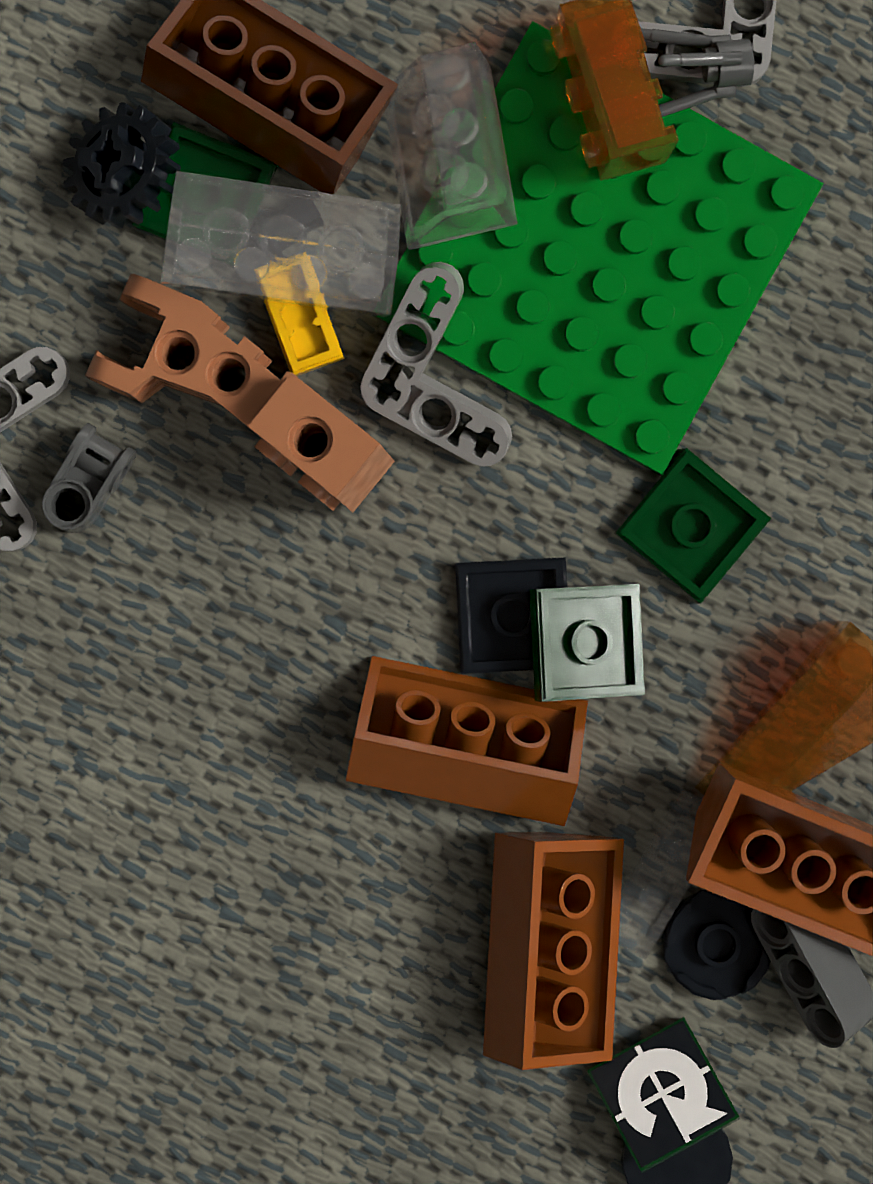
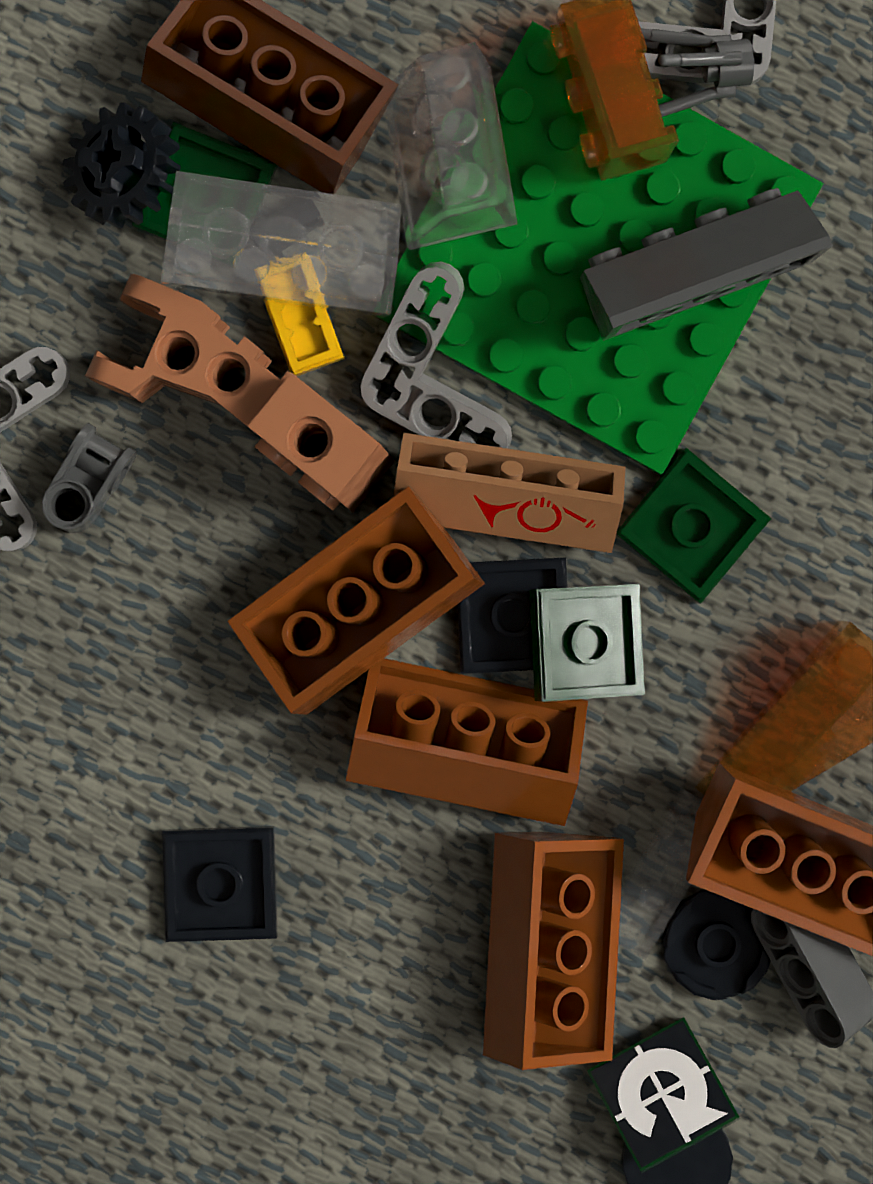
(219, 884): none -> black tile
(355, 602): none -> dark orange slope
(514, 492): none -> medium nougat brick
(702, 263): none -> dark grey slope

